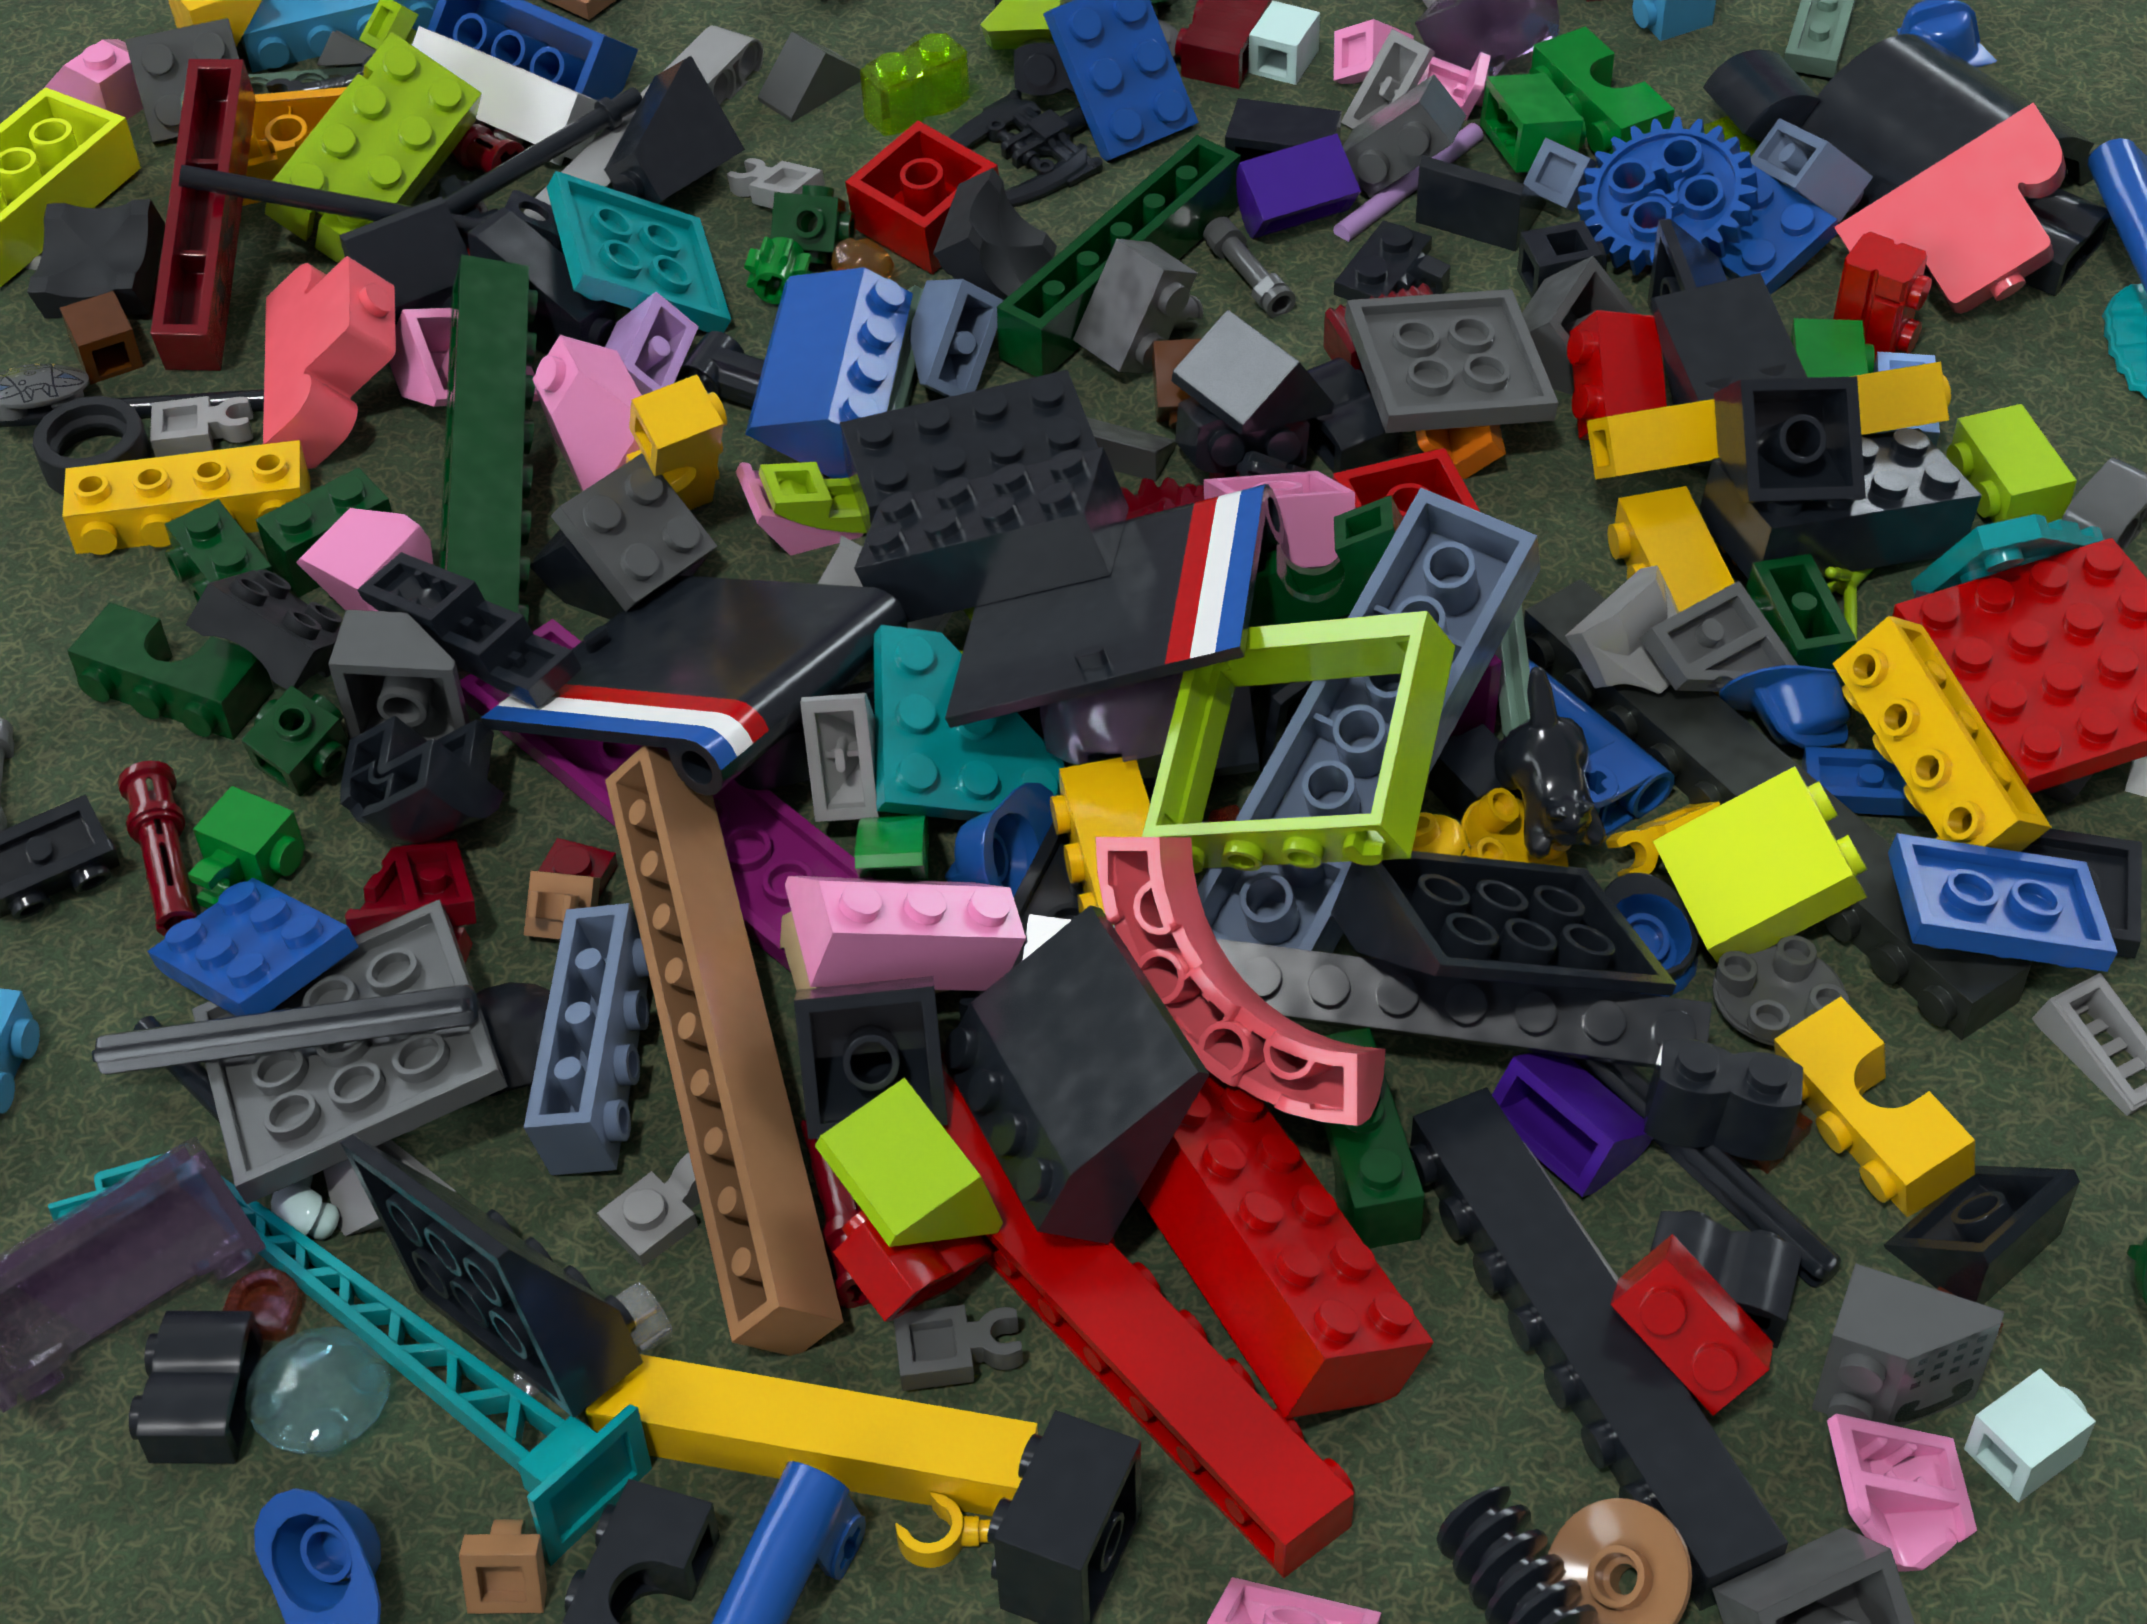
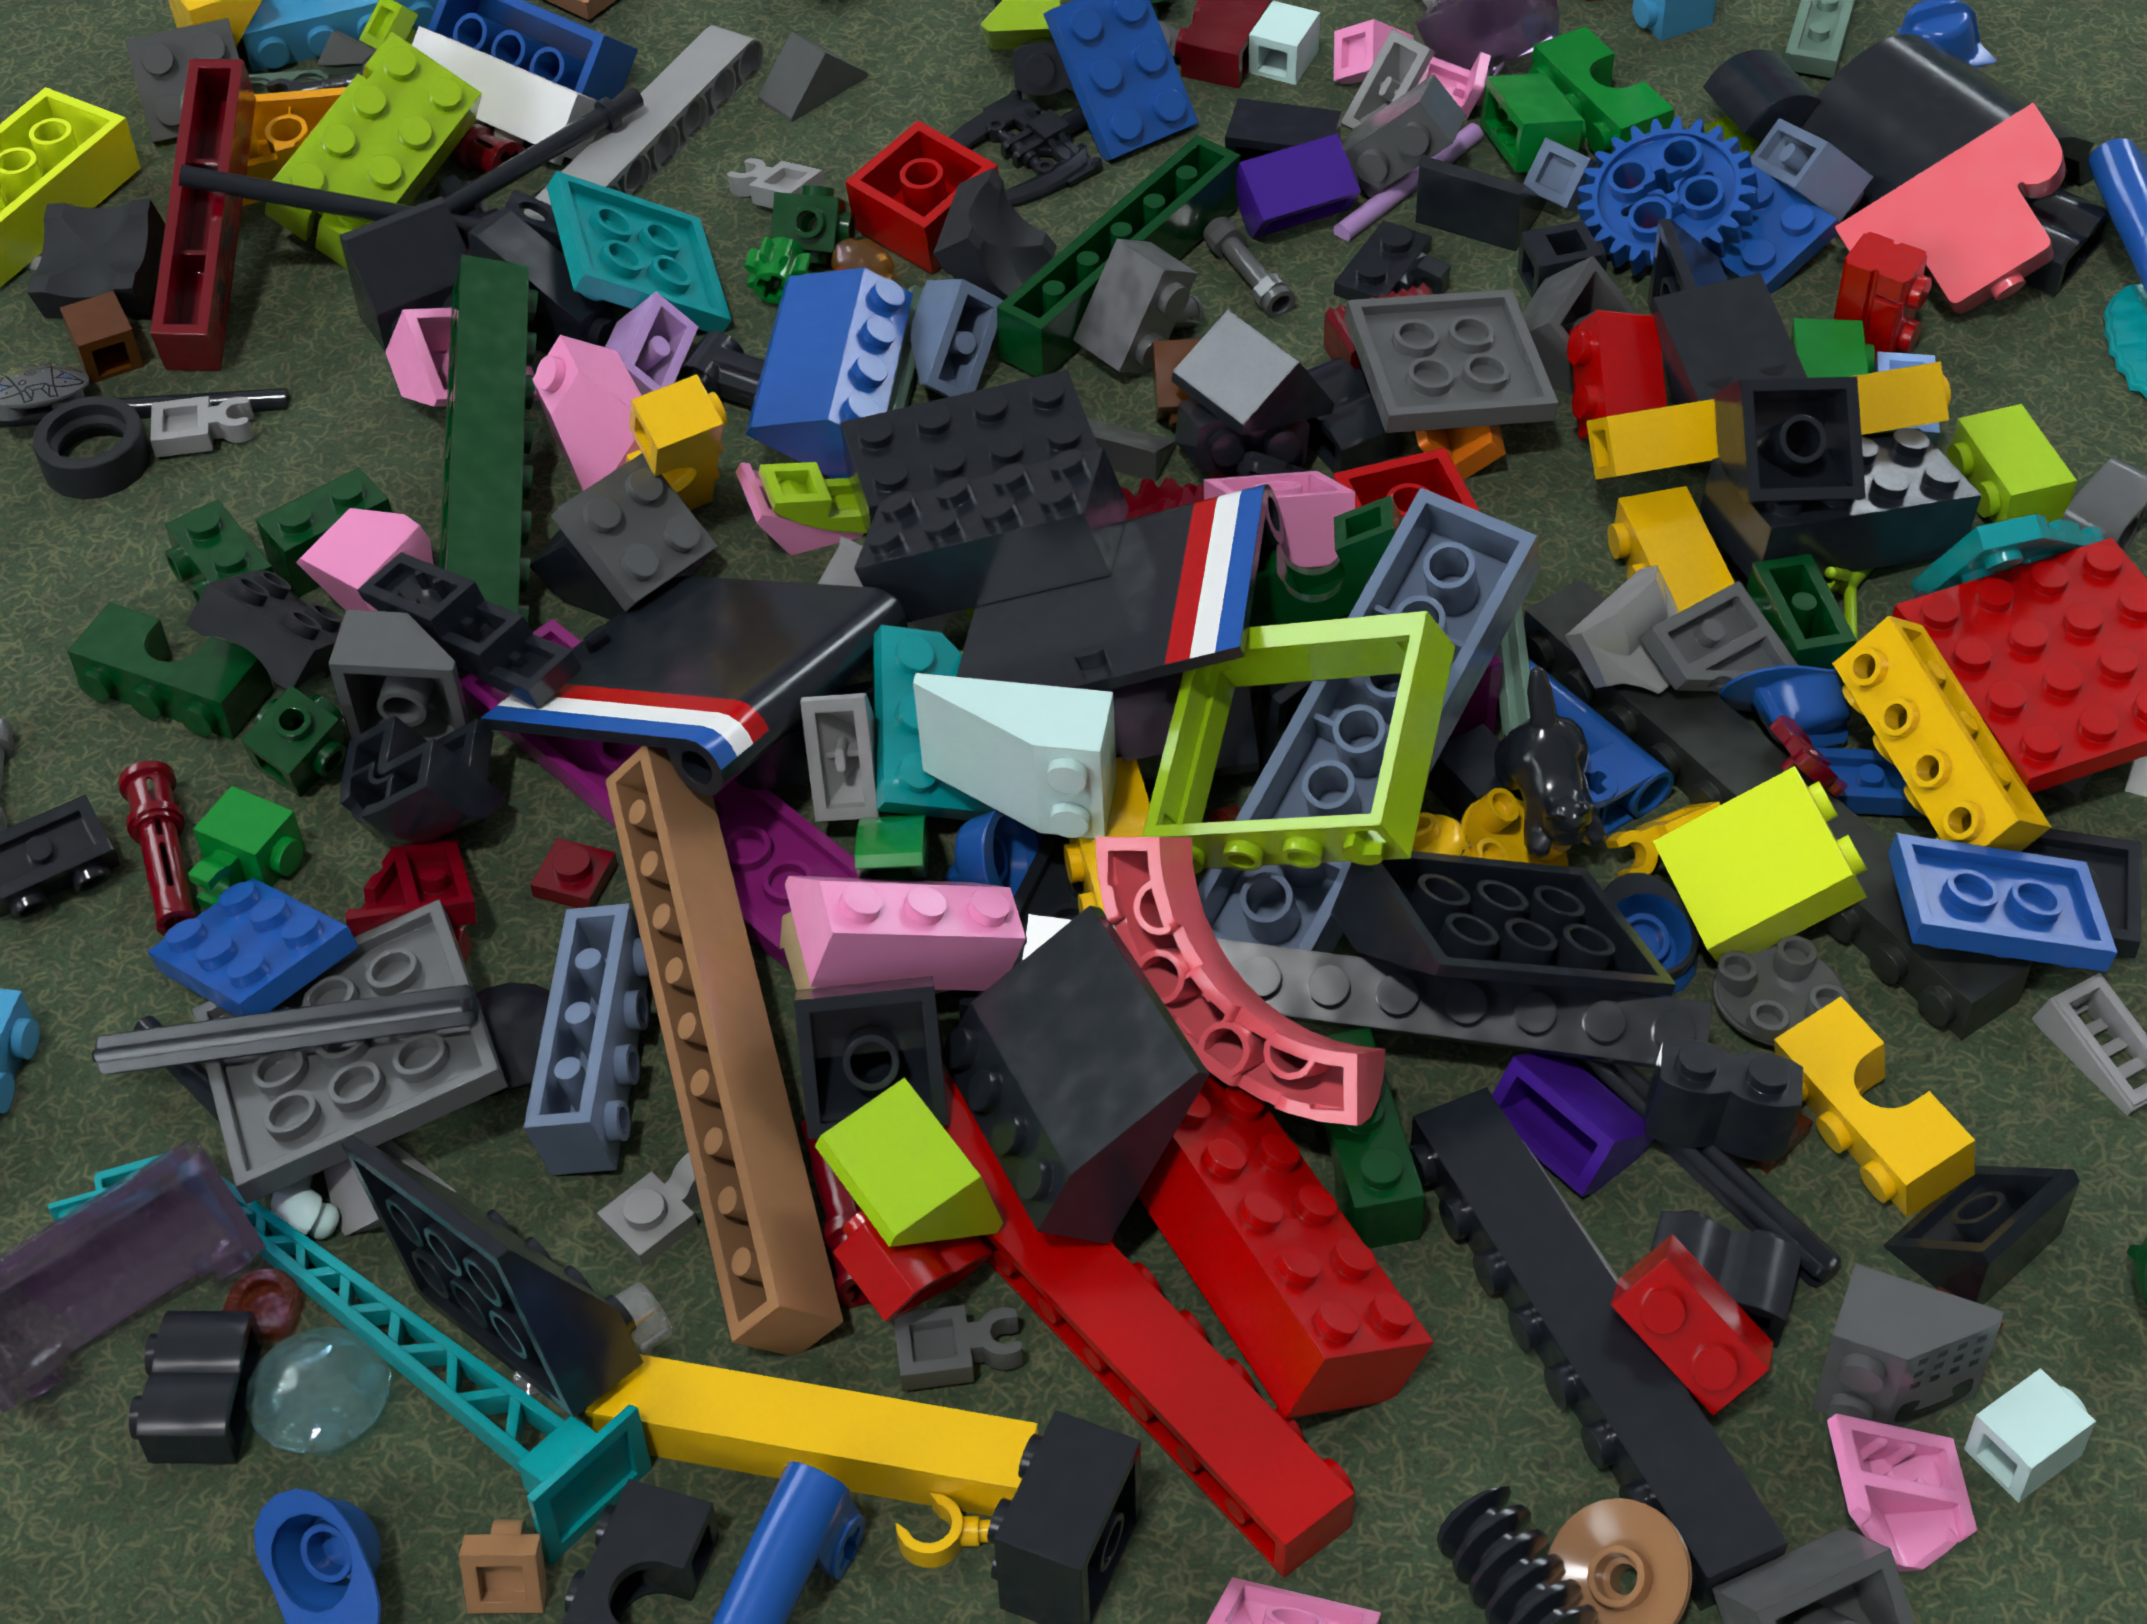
(101, 78): bright pink slope -> none
(133, 499): yellow brick -> none
(320, 349): coral brick -> none
(551, 896): medium nougat tile -> none
(672, 136): black slope -> none
(915, 83): clear neon green brick -> none
(1022, 749): none -> light aqua slope
(1805, 755): none -> dark red piece

